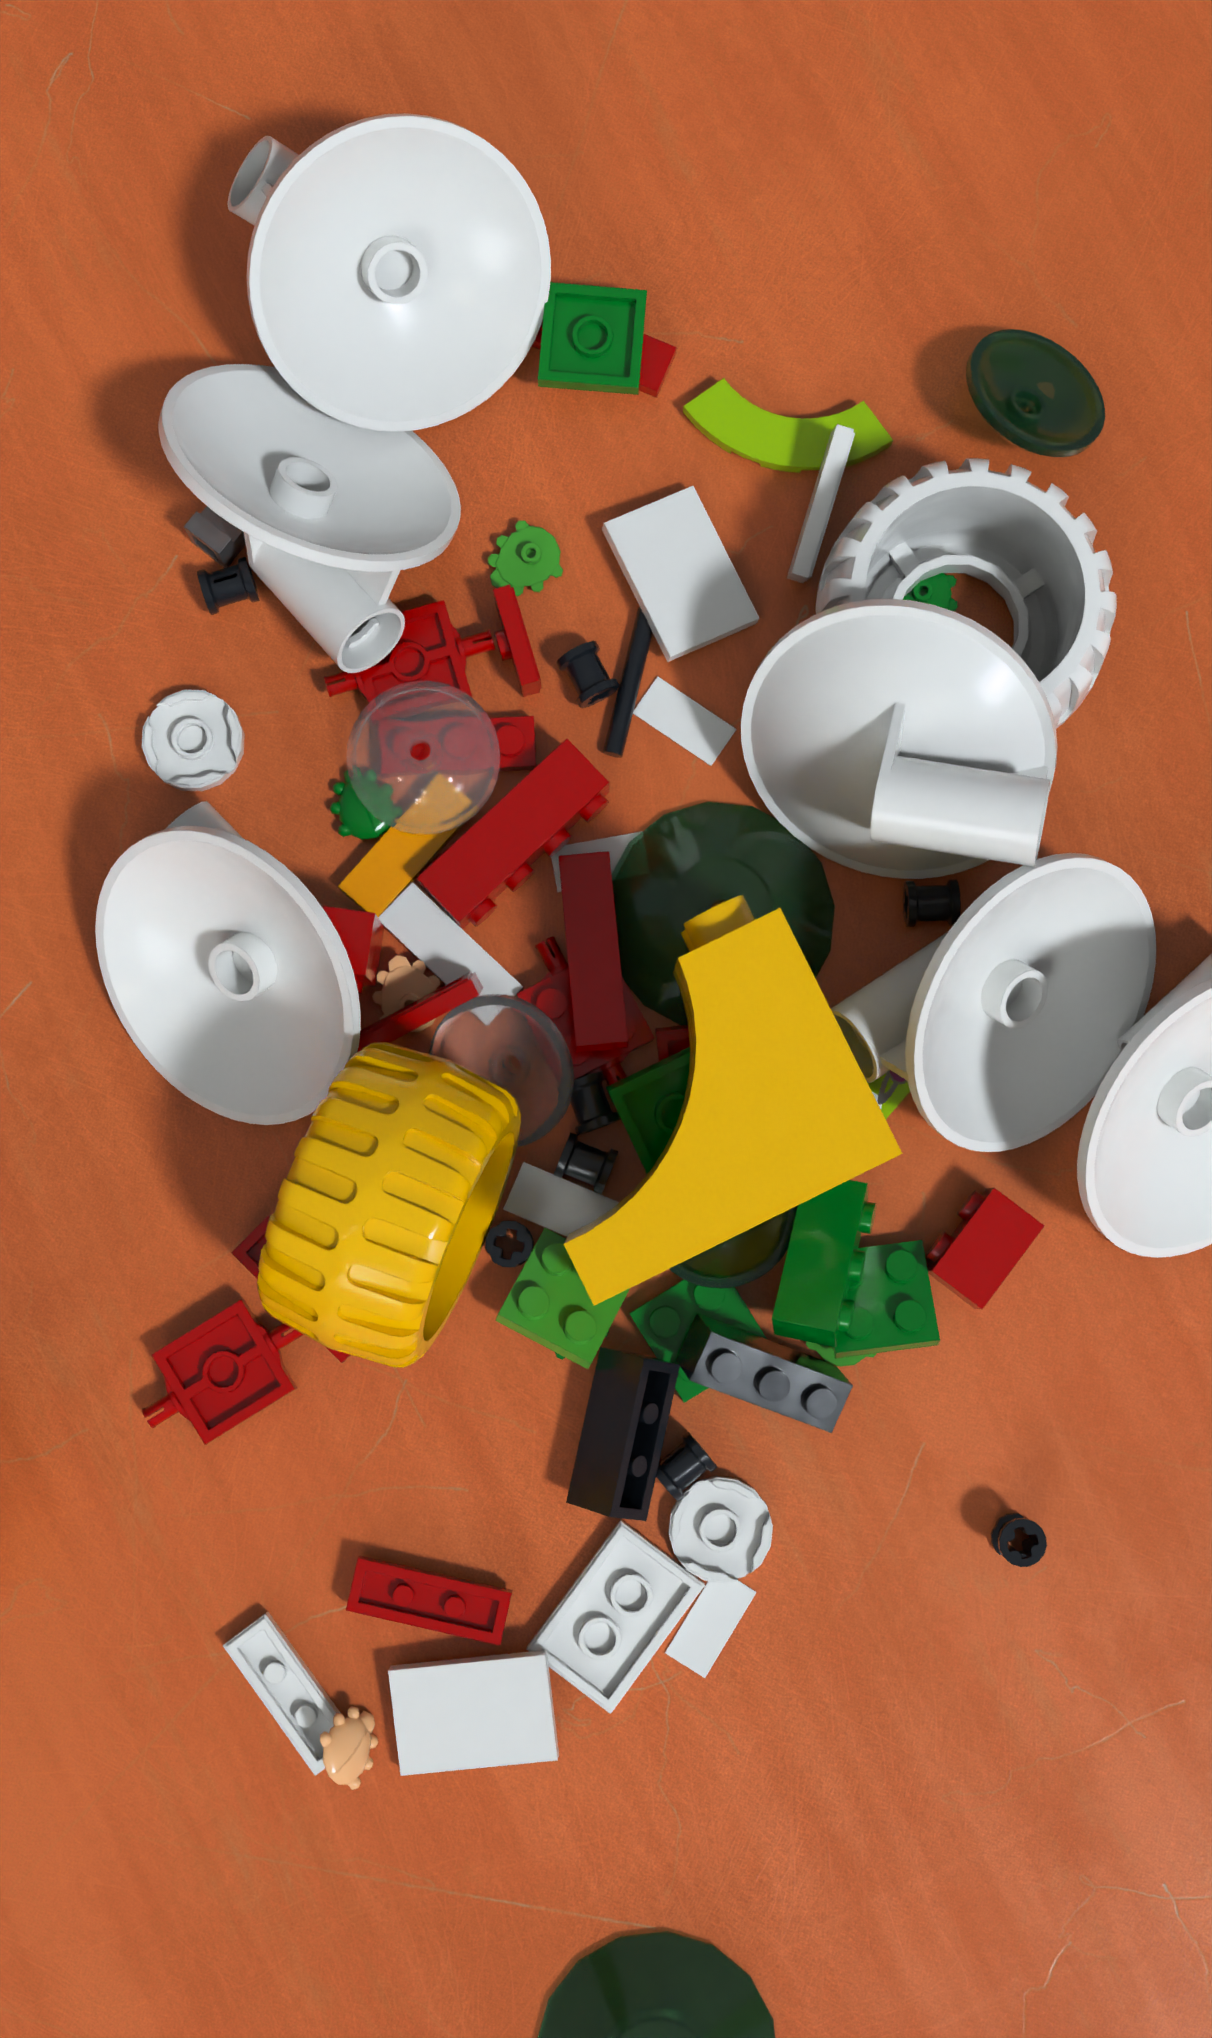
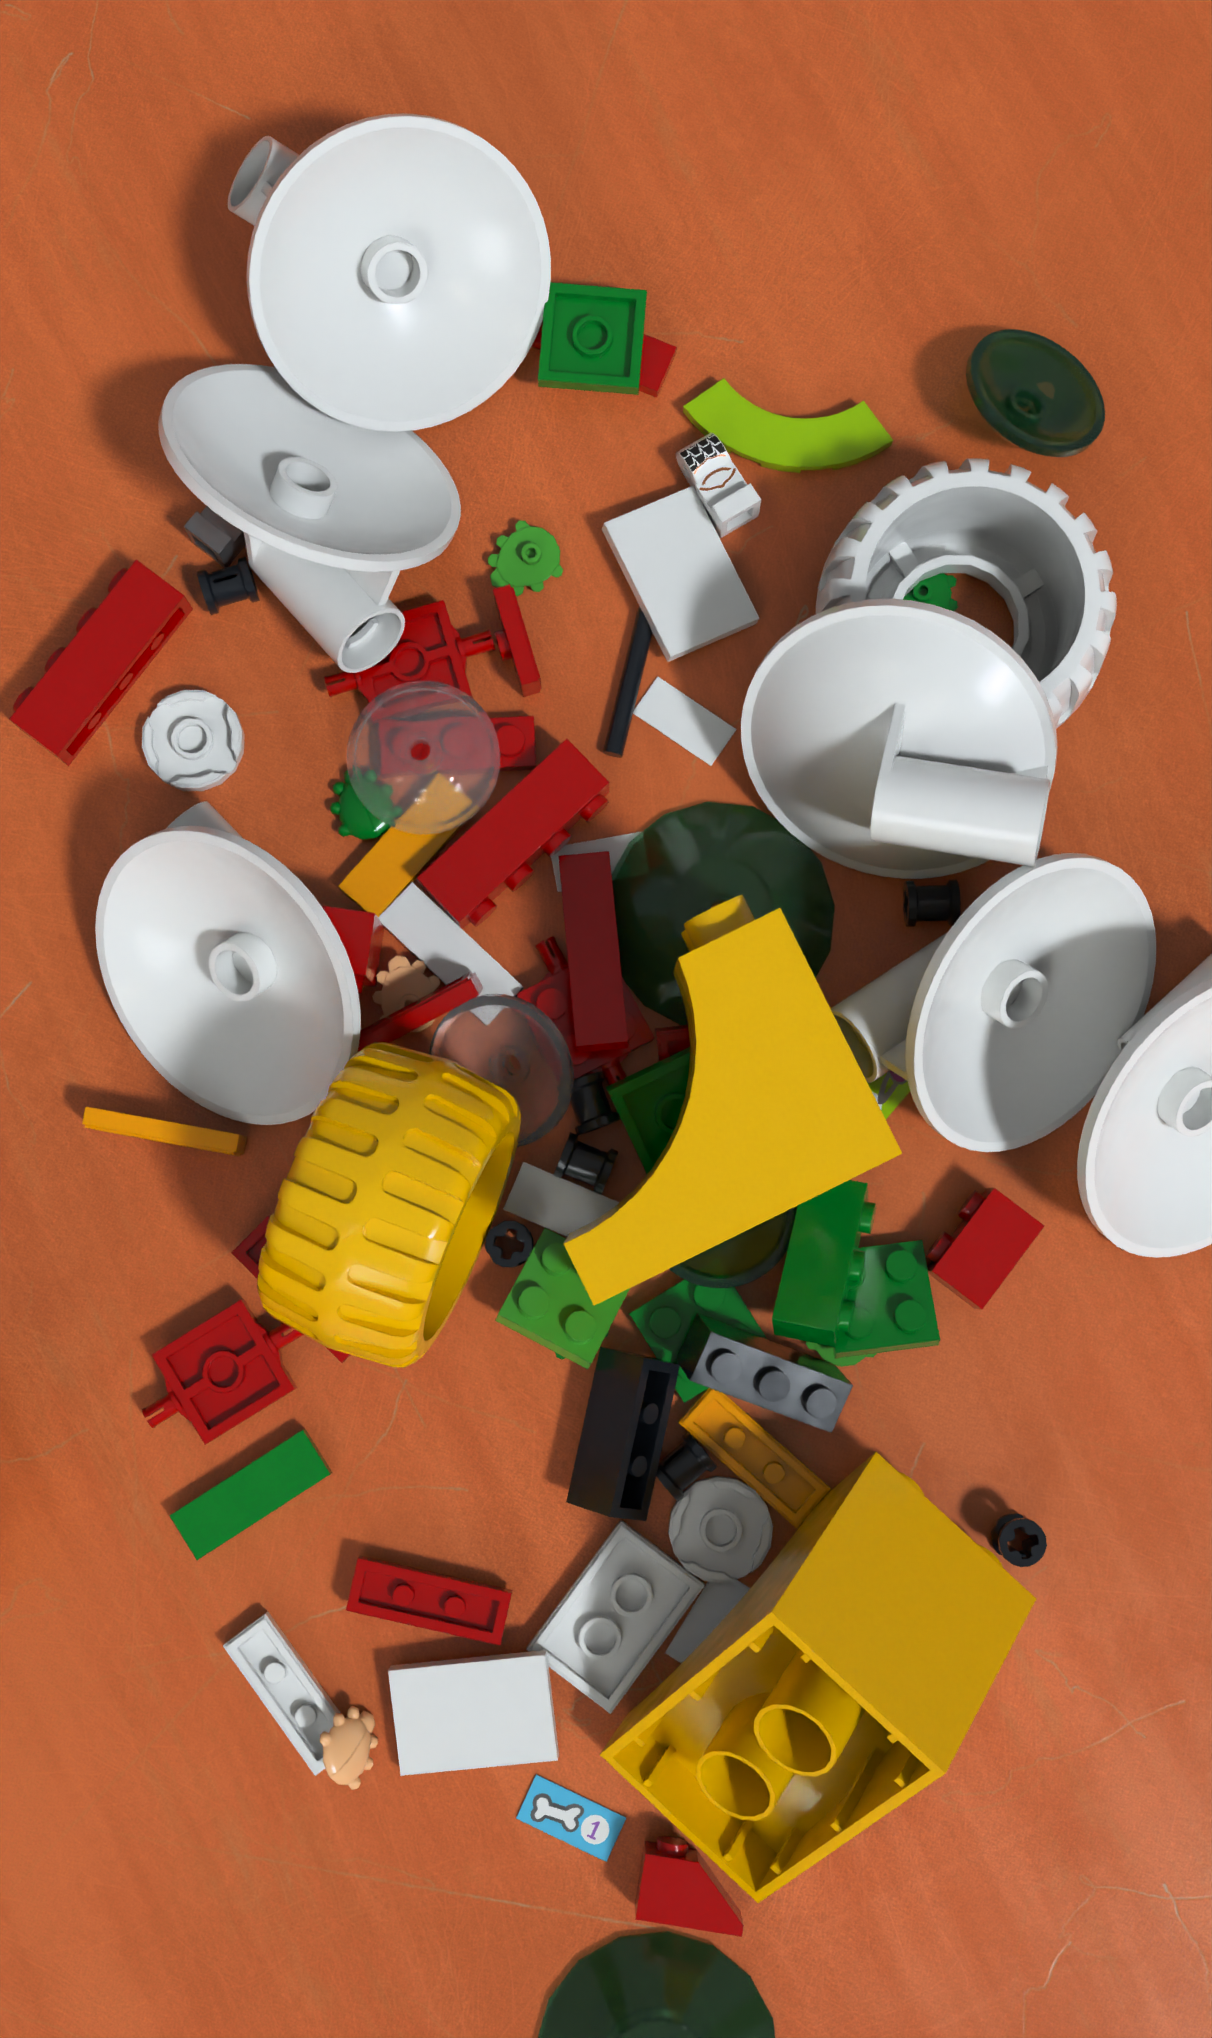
(100, 661): none -> red brick
(164, 1131): none -> light orange tile
(251, 1494): none -> green tile
(571, 1818): none -> medium azure sticker
(587, 674): black bush -> none
(682, 1890): none -> red slope
(718, 484): none -> white leg
(754, 1455): none -> light orange tile
(821, 503): white tile -> none
(827, 1684): none -> yellow brick

